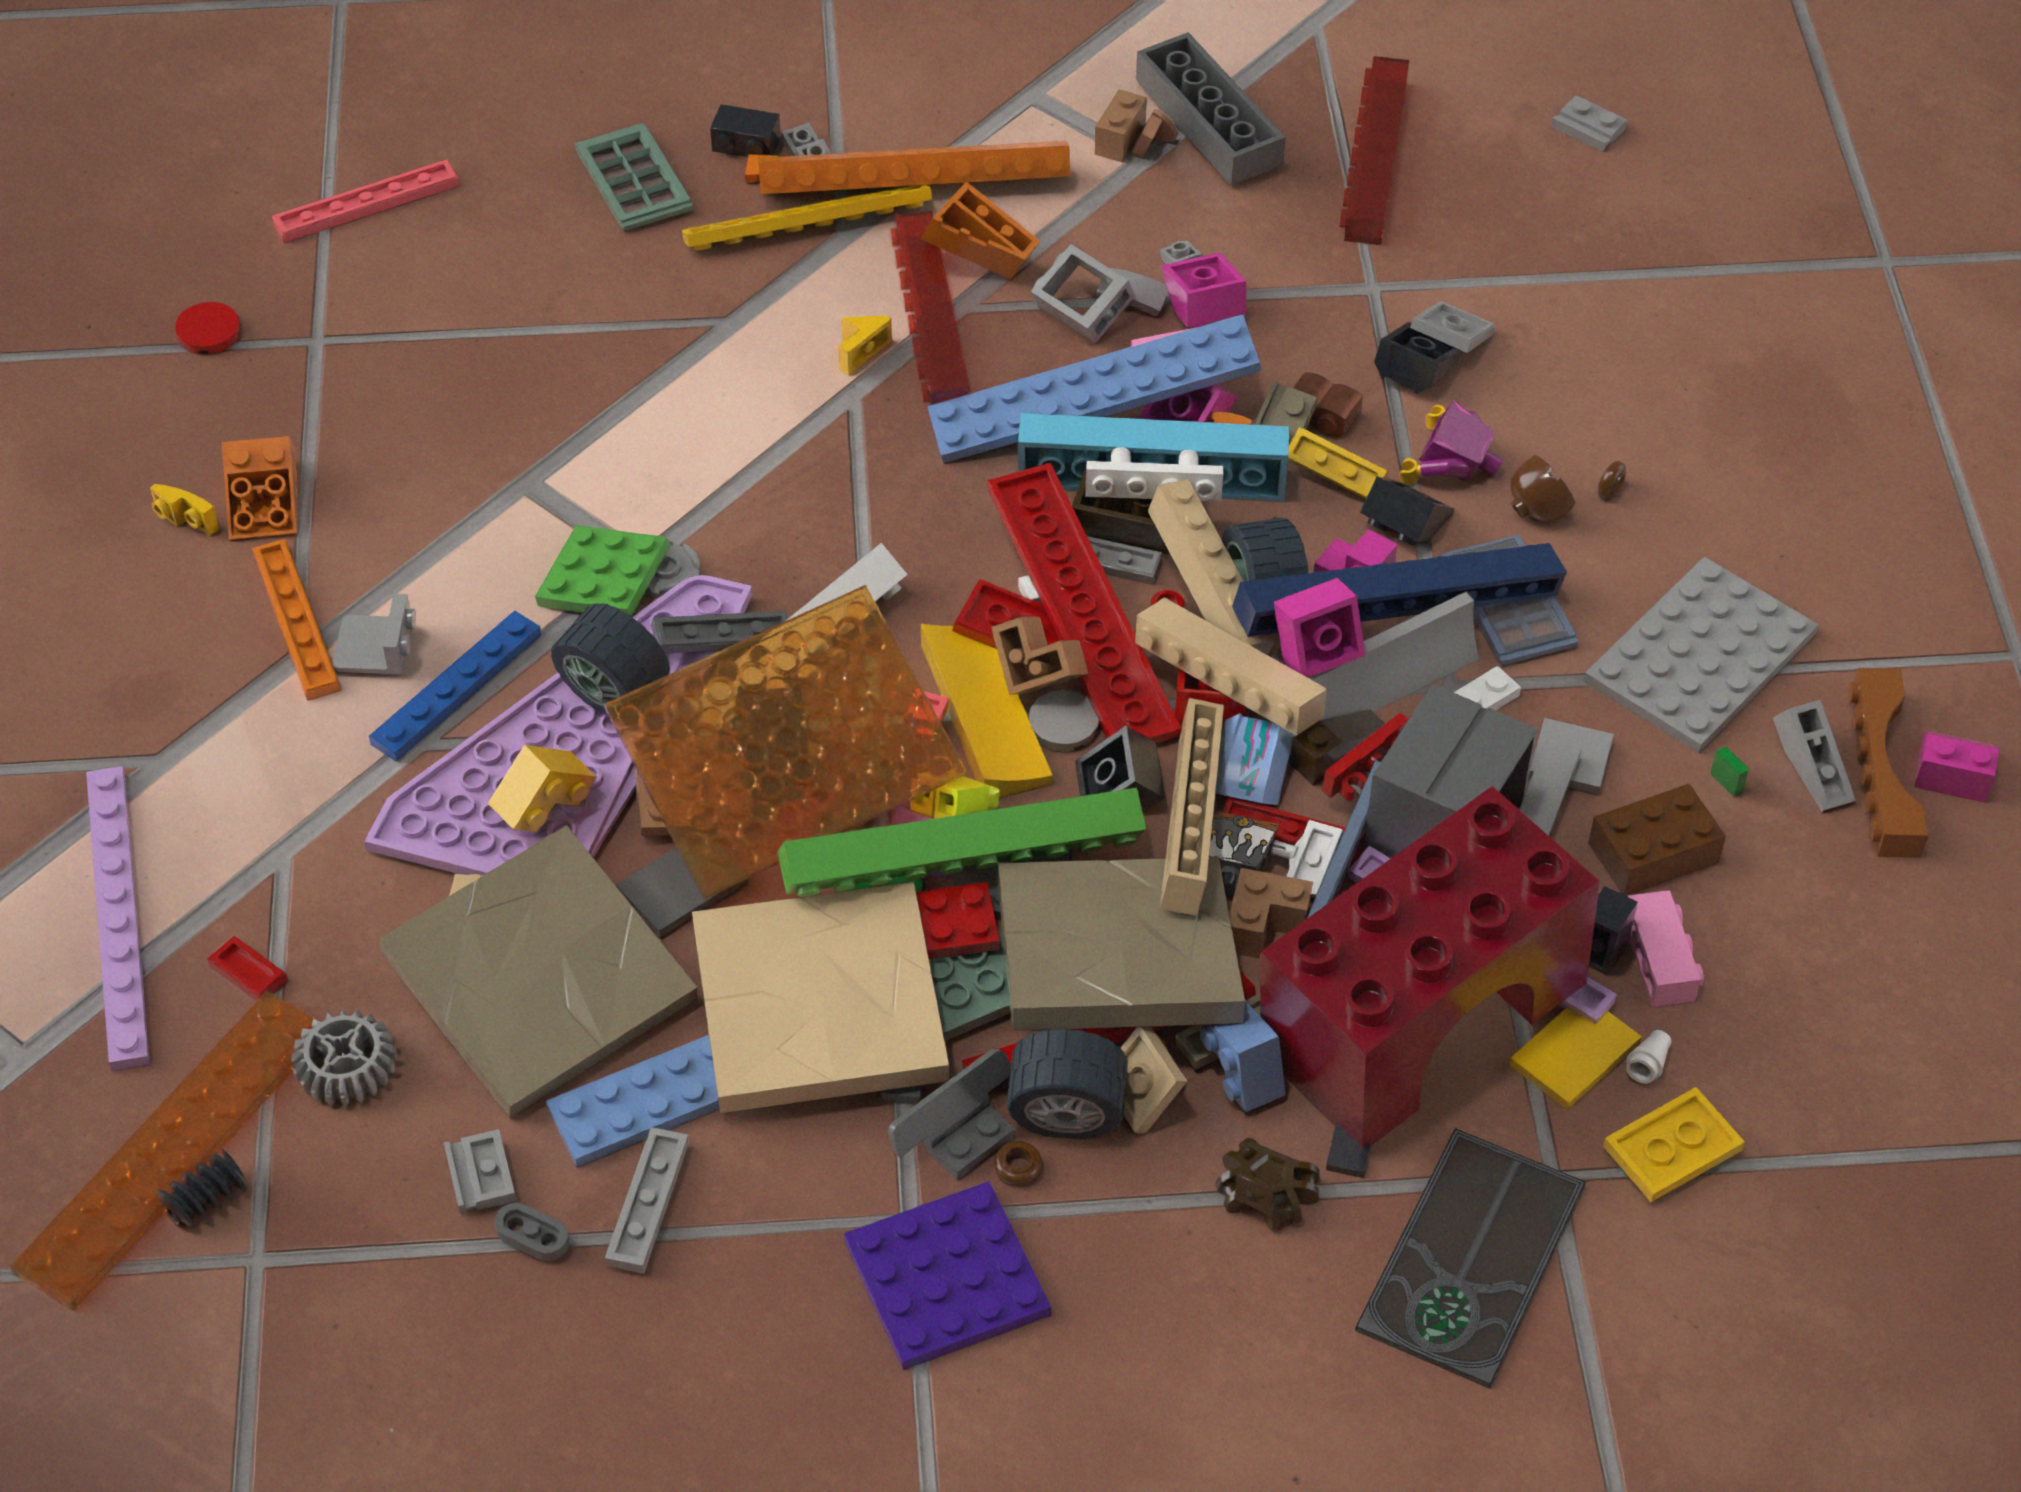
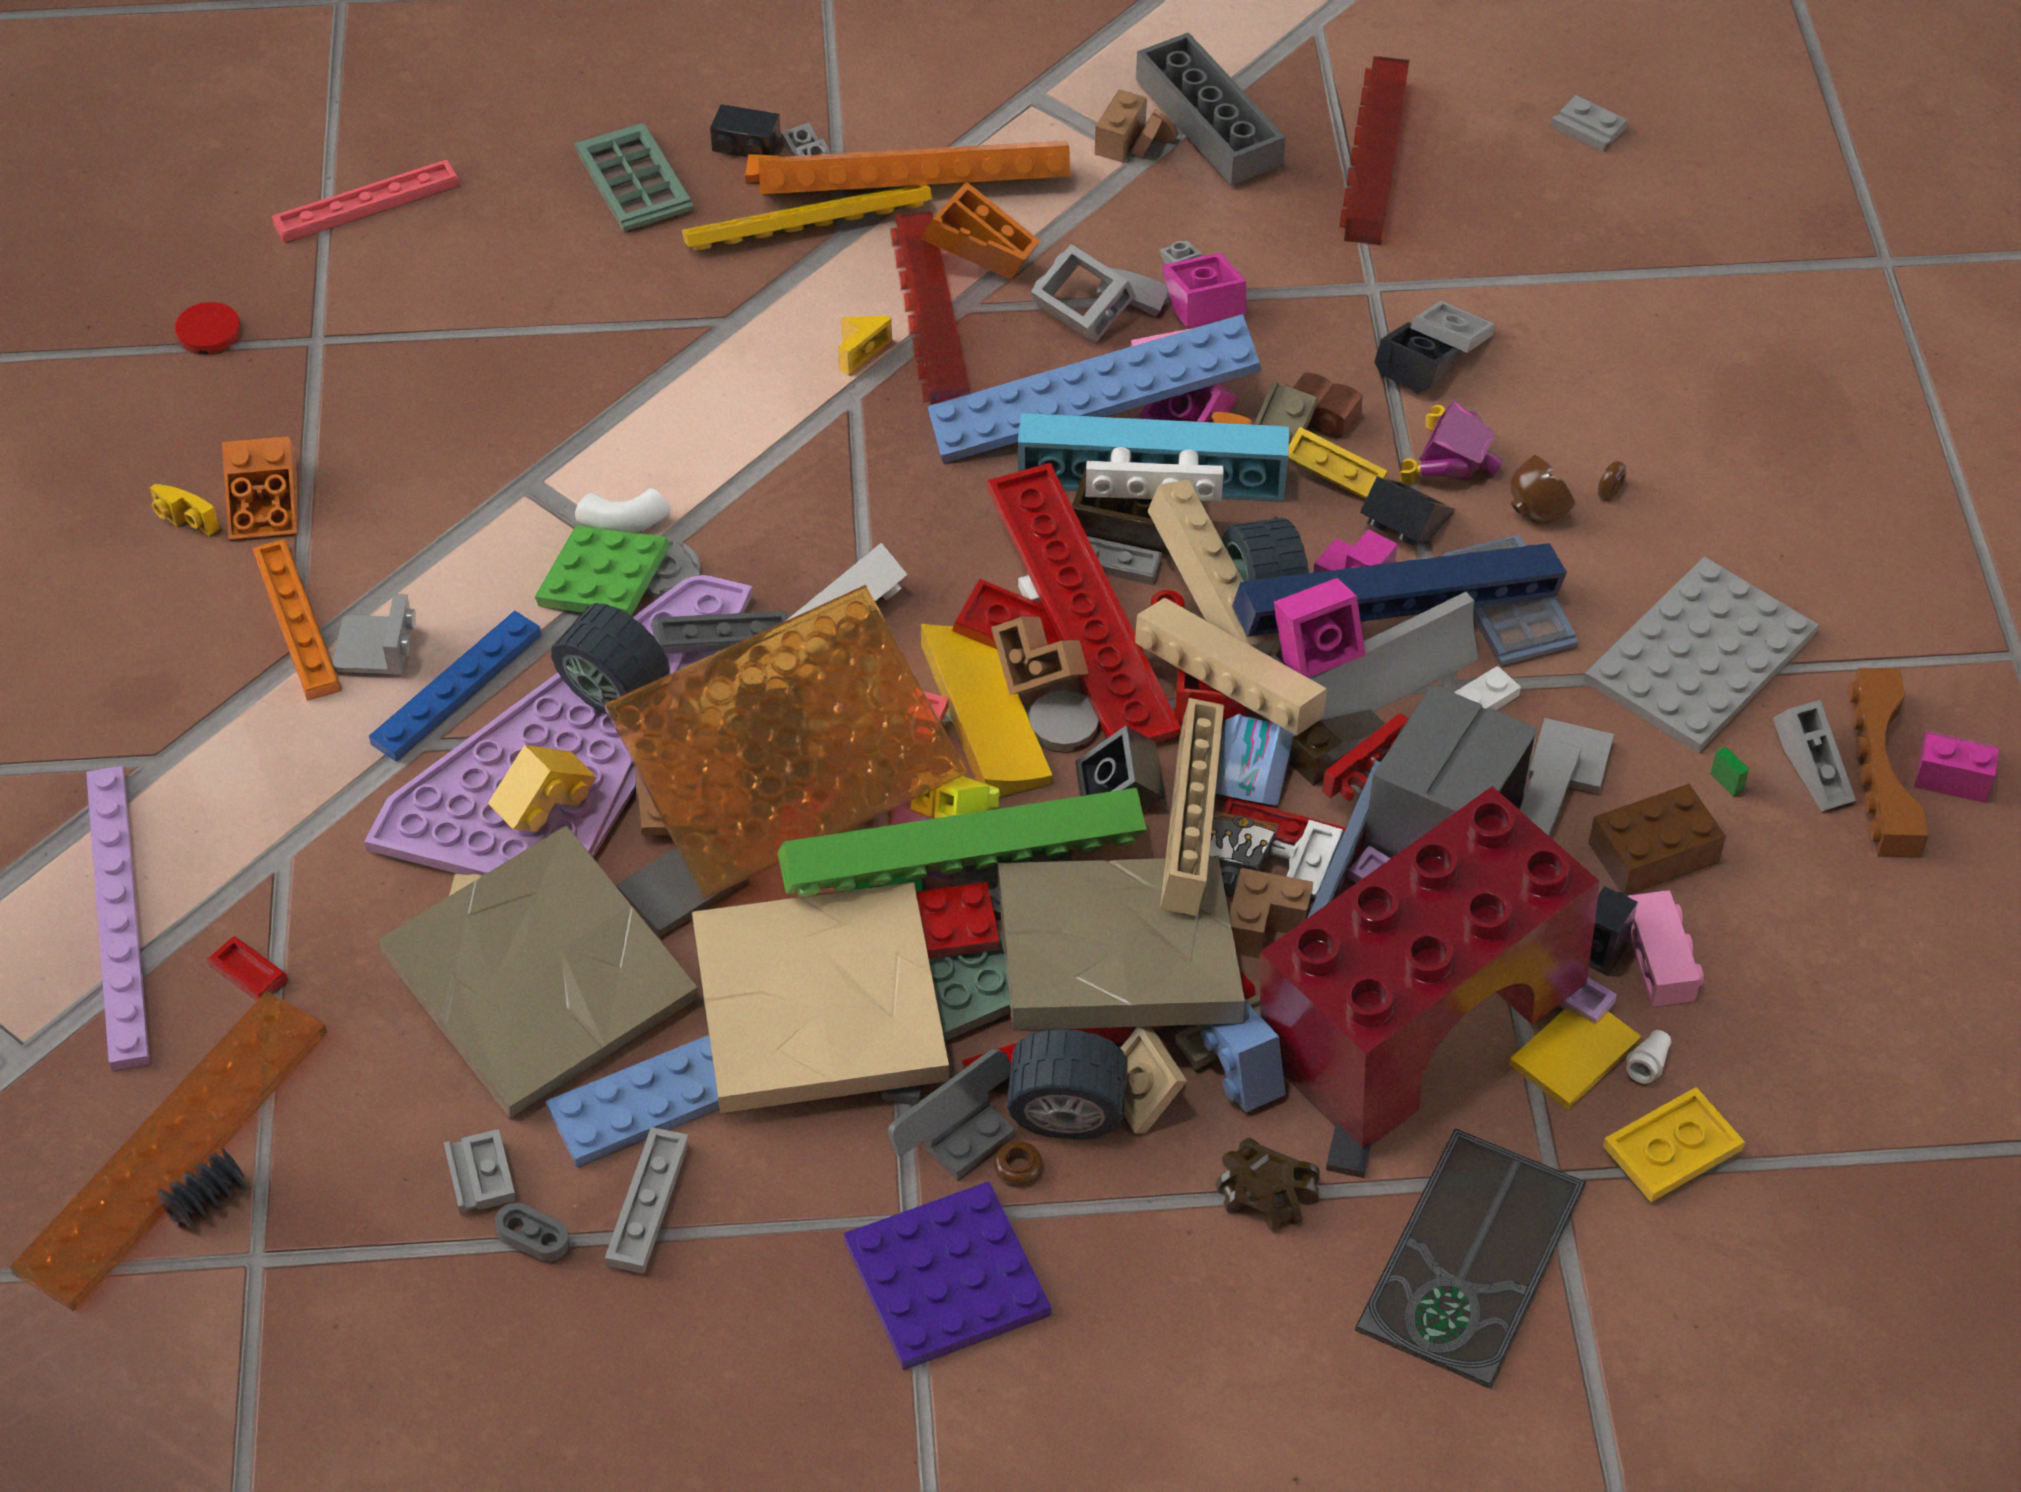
(346, 1069): light grey gear -> none
(626, 516): none -> white cylinder

